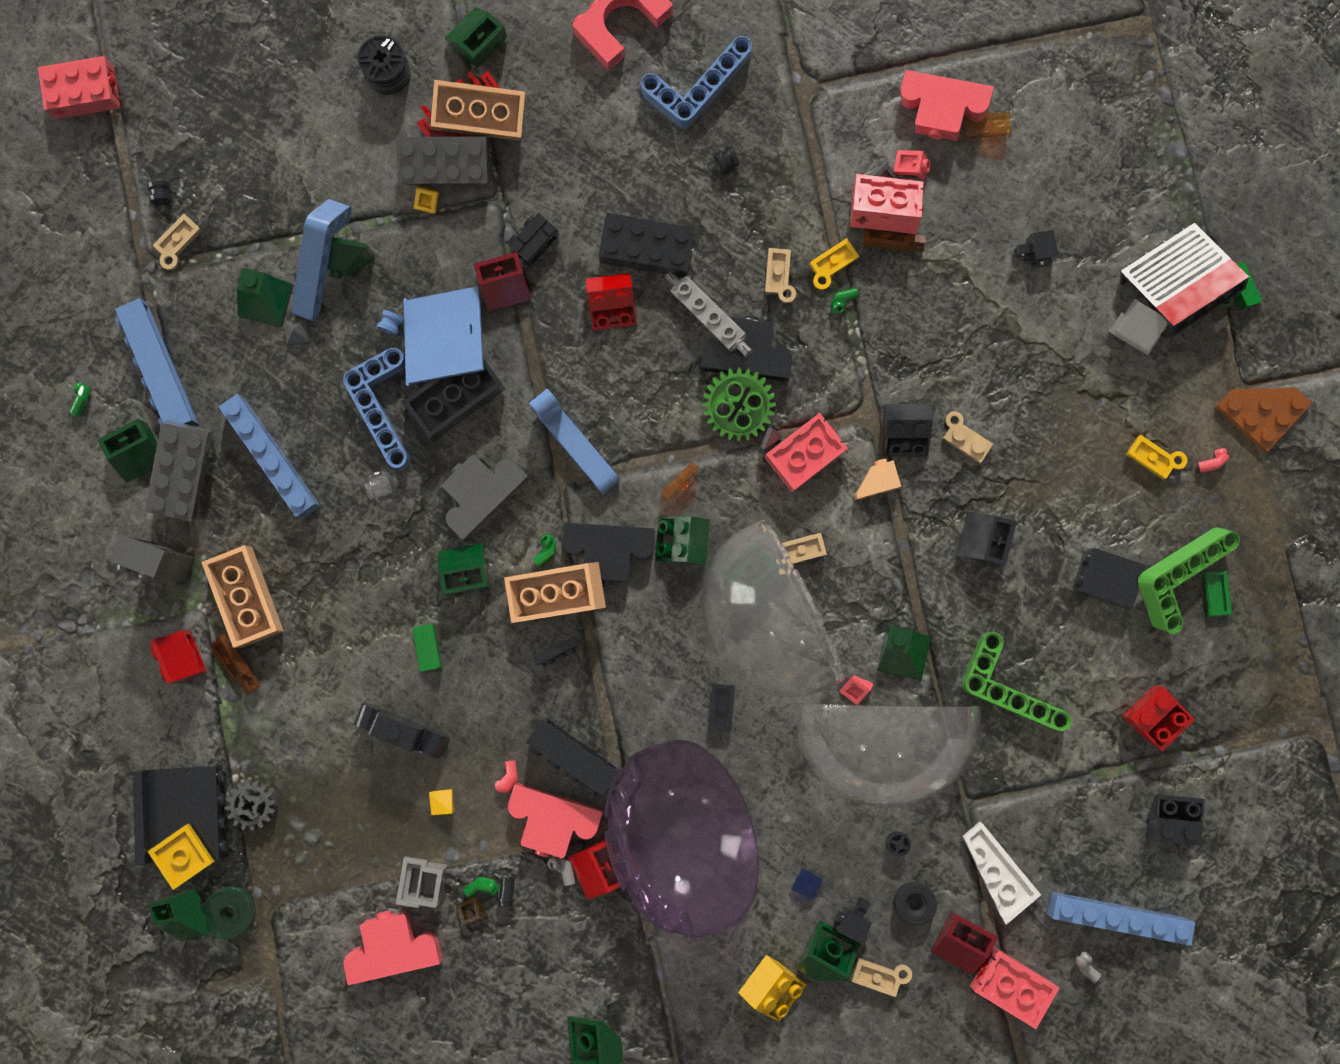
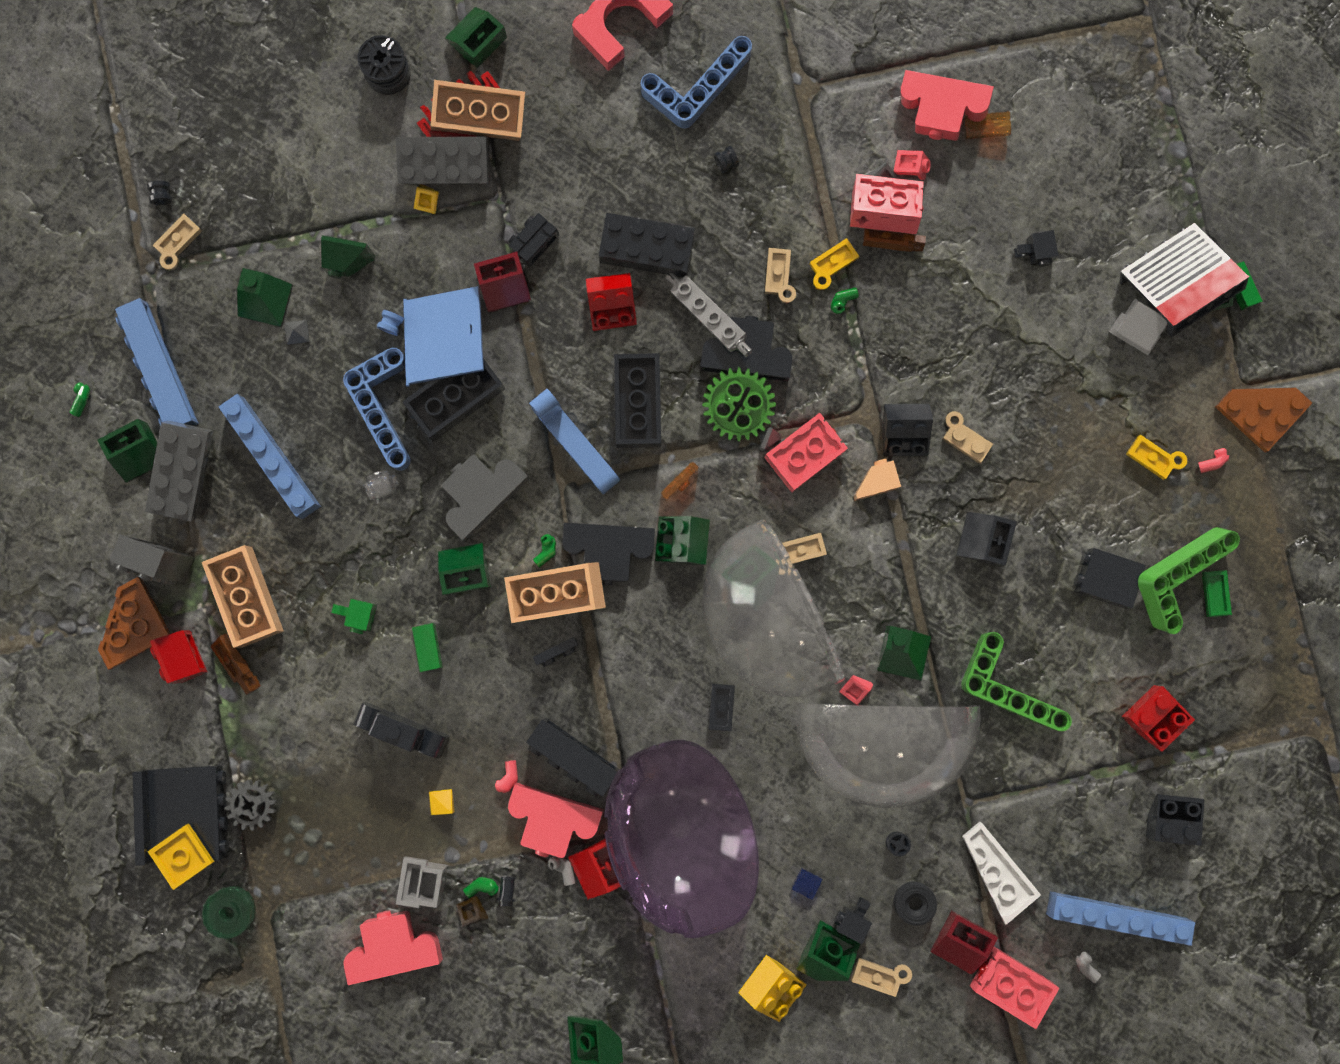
(79, 87): coral piece -> none
(131, 624): none -> dark orange plate
(180, 915): dark green slope -> none
(314, 256): medium blue beam -> none
(358, 615): none -> green brick
(637, 400): none -> black brick

